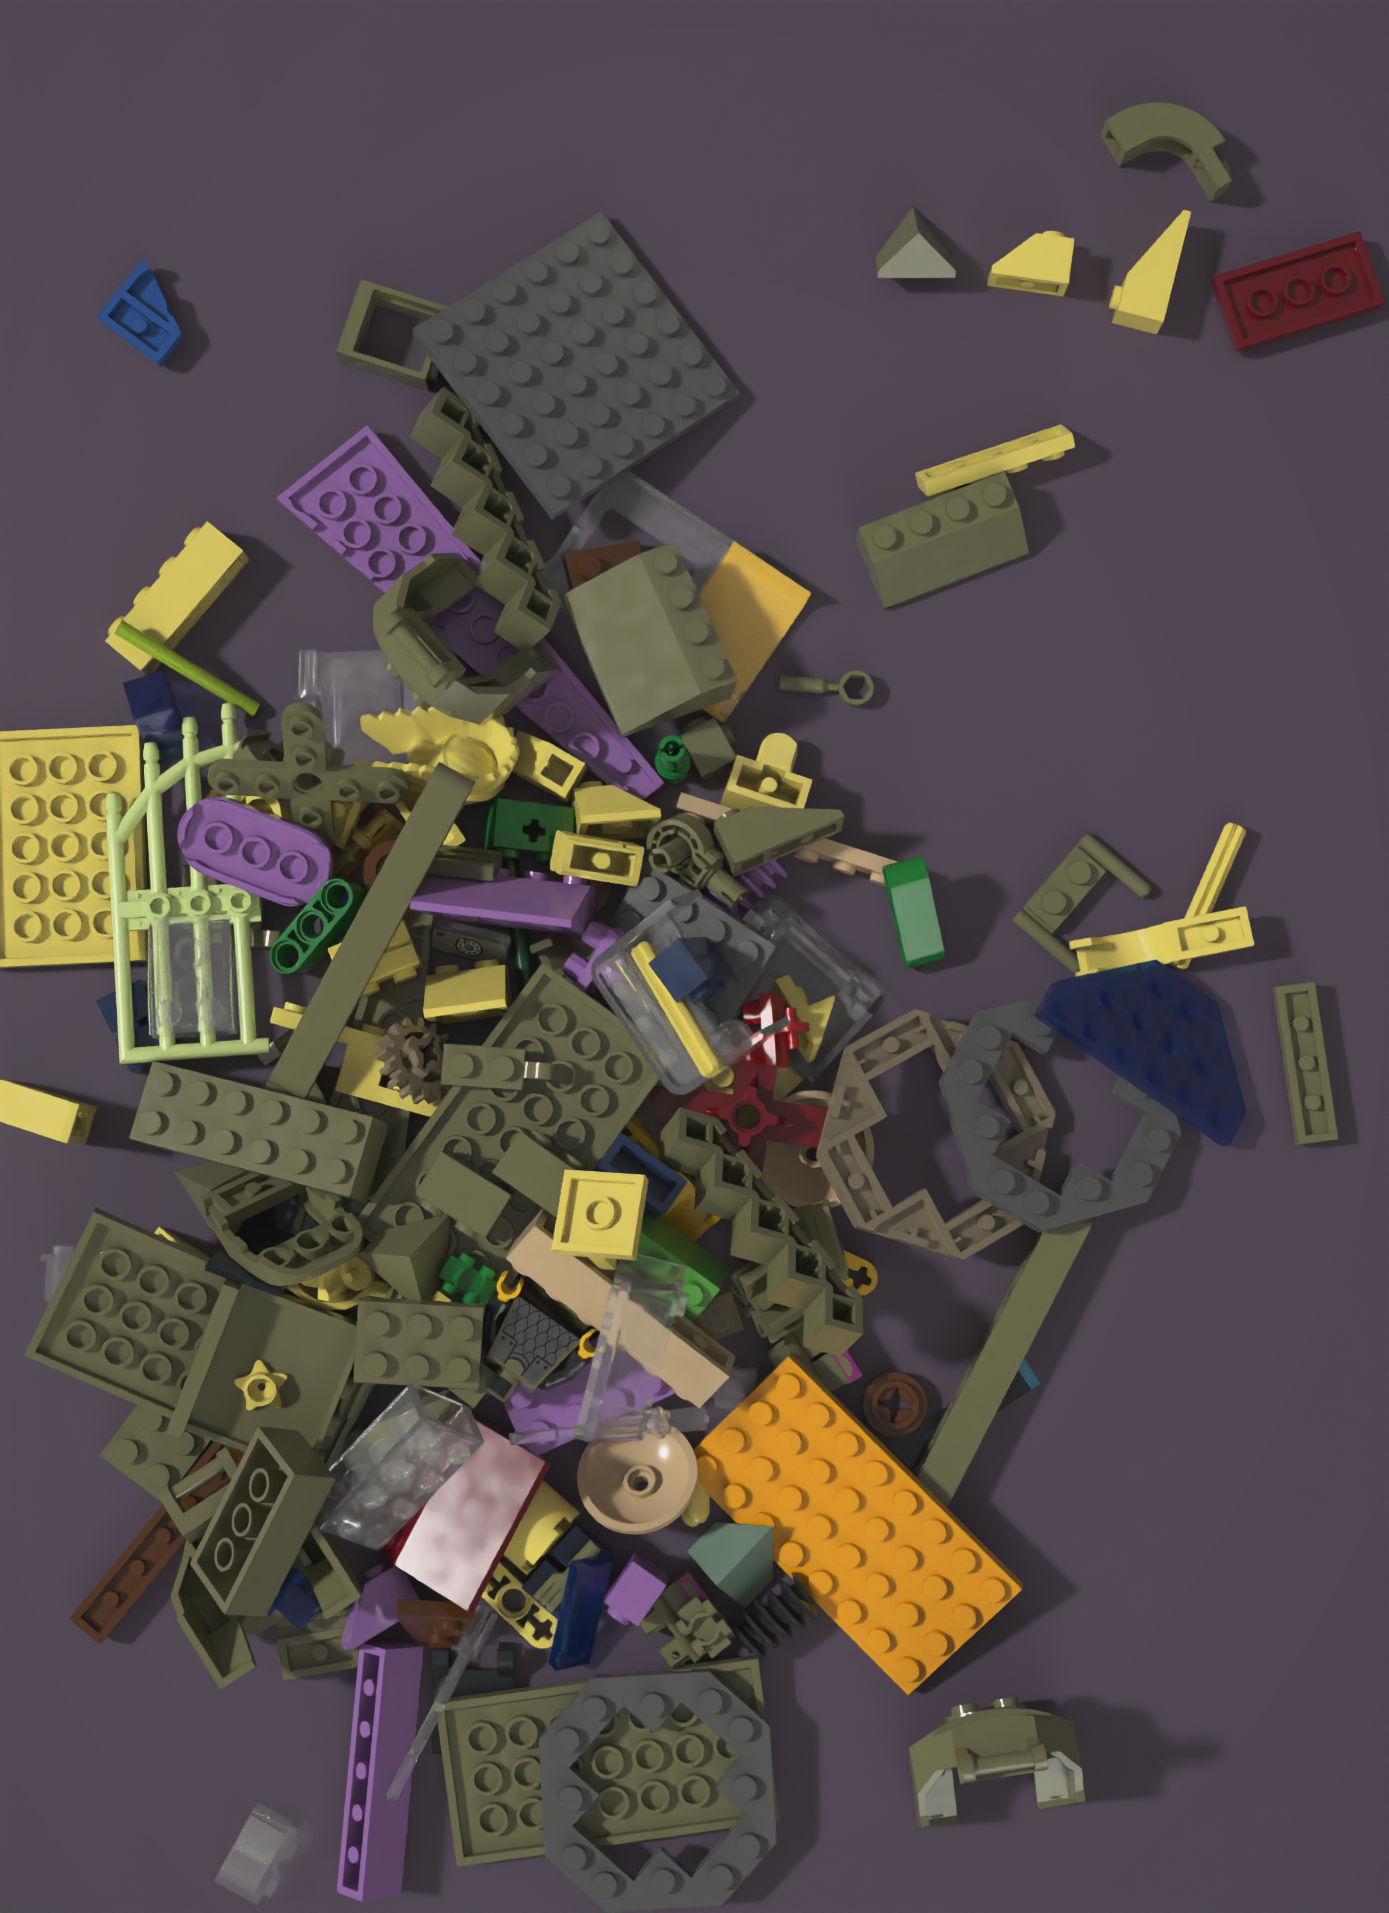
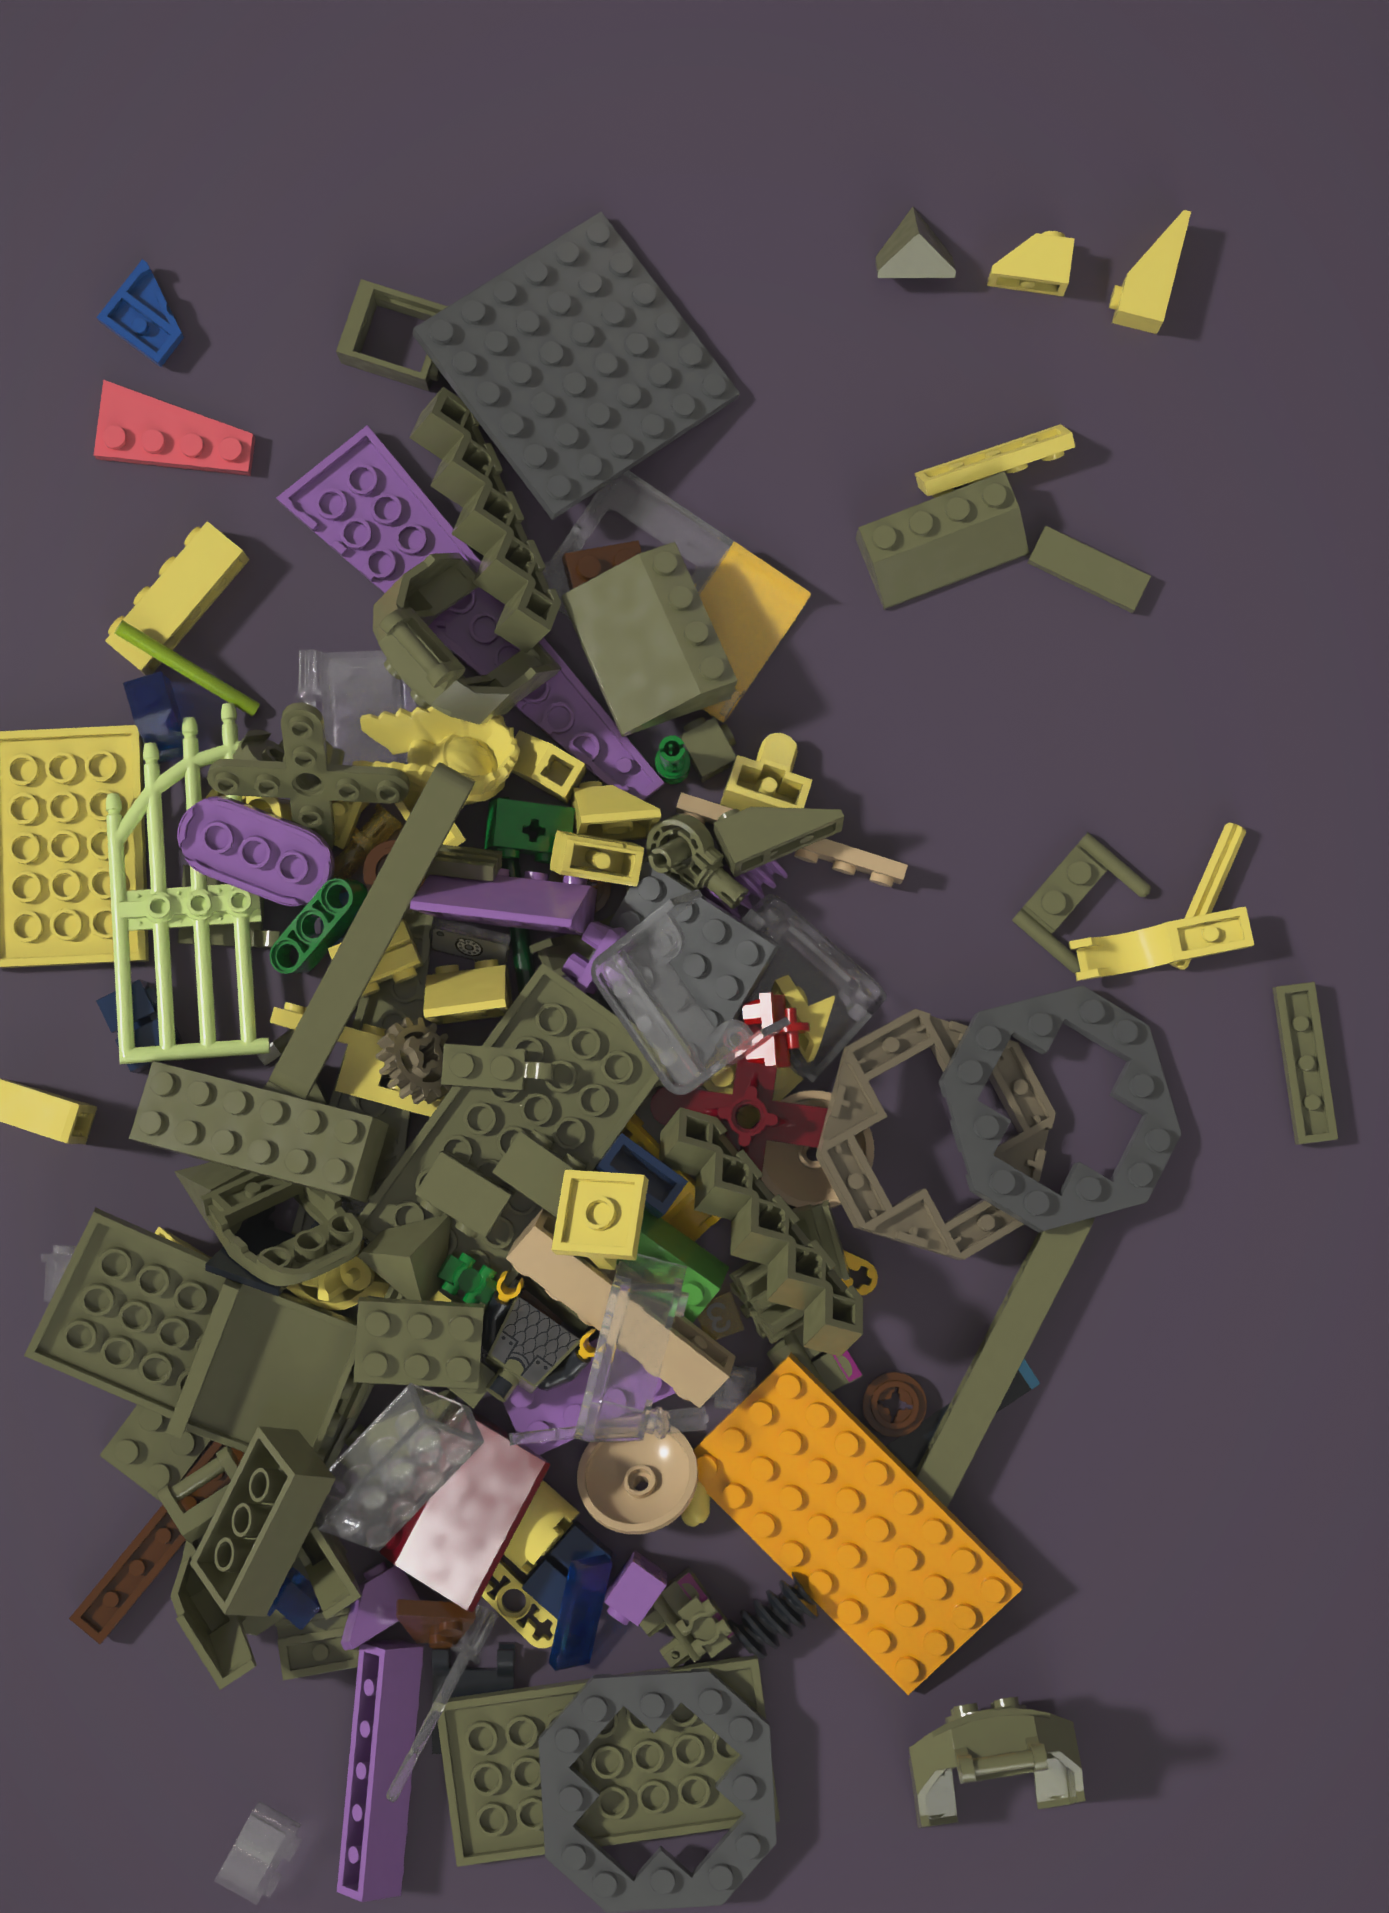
(165, 435): none -> coral wing
(191, 977): clear slope -> none
(257, 1397): light yellow plate -> none
(552, 1591): olive piece -> none
(679, 1015): light yellow axle -> none
(691, 970): dark blue piece -> none
(736, 1558): sand green slope -> none
(820, 686): olive piece -> none
(913, 912): green beam -> none
(1089, 569): none -> olive tile
(1156, 1037): clear blue plate -> none
(1170, 130): olive arch -> none
(1297, 292): dark red plate -> none

